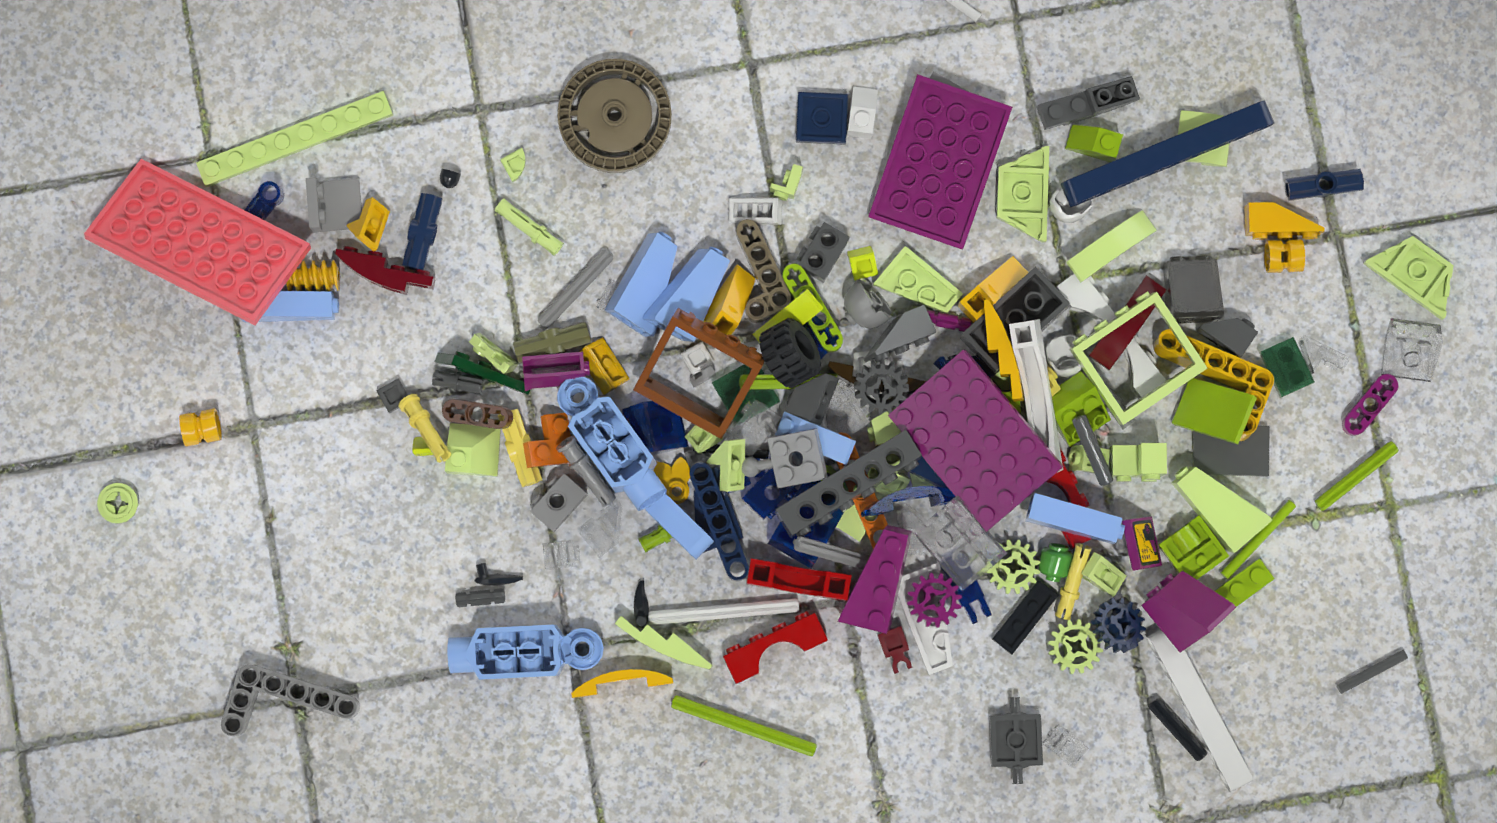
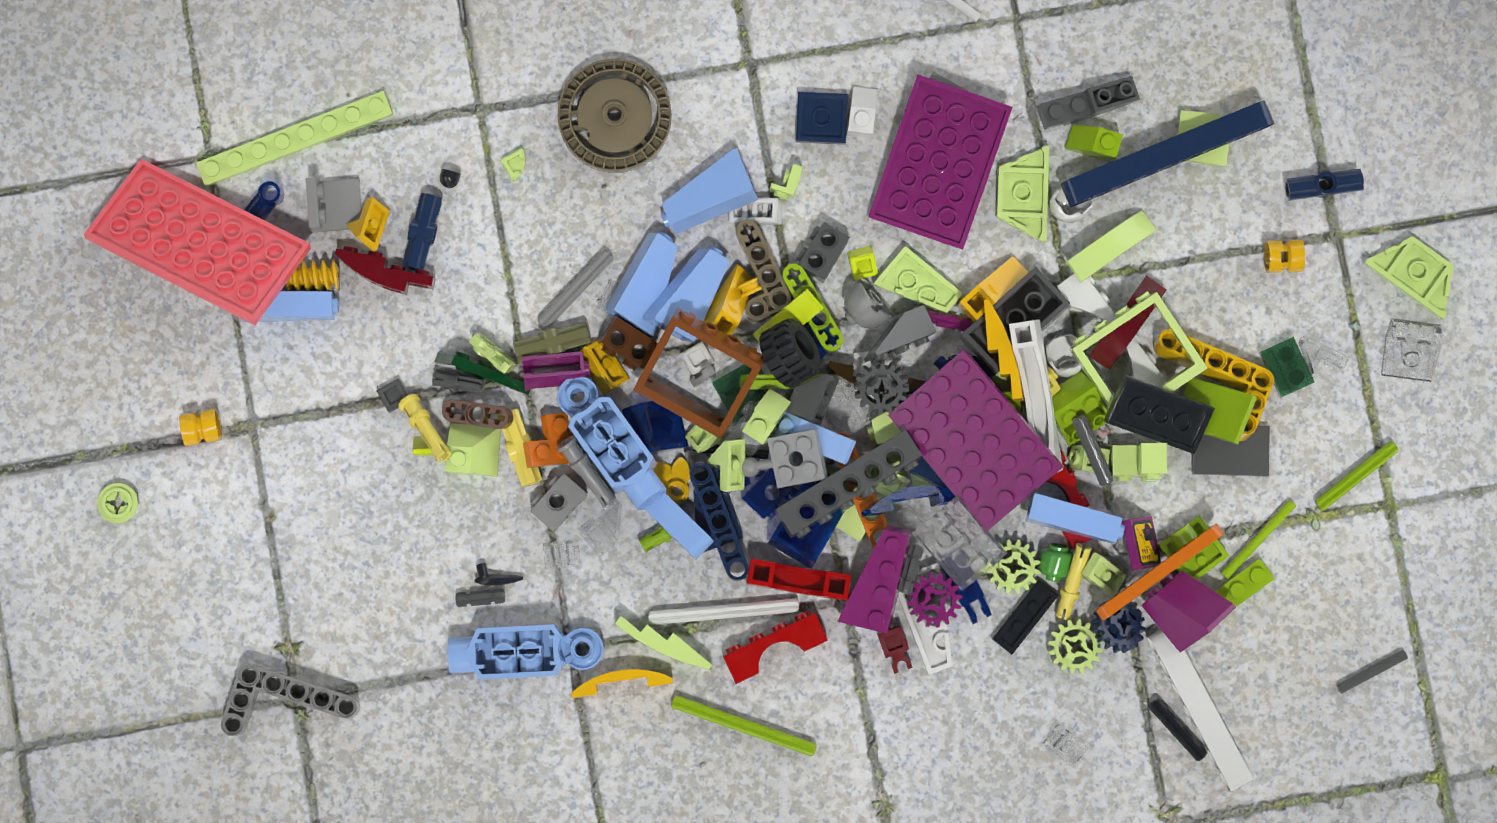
(536, 232): yellowish green pin -> none
(631, 337): none -> reddish brown brick
(641, 606): black bar -> none
(710, 194): none -> light blue slope
(749, 287): none -> yellow bush
(766, 416): none -> yellowish green slope
(830, 552): light grey axle -> none
(910, 569): none -> dark grey axle
(1016, 740): dark grey plate -> none
(1159, 414): none -> black tile
(1159, 572): none -> orange beam
(1193, 289): clear smoke slope -> none
(1223, 511): yellowish green slope -> none
(1230, 335): dark grey slope -> none
(1271, 219): yellow slope -> none
(1376, 386): magenta beam -> none

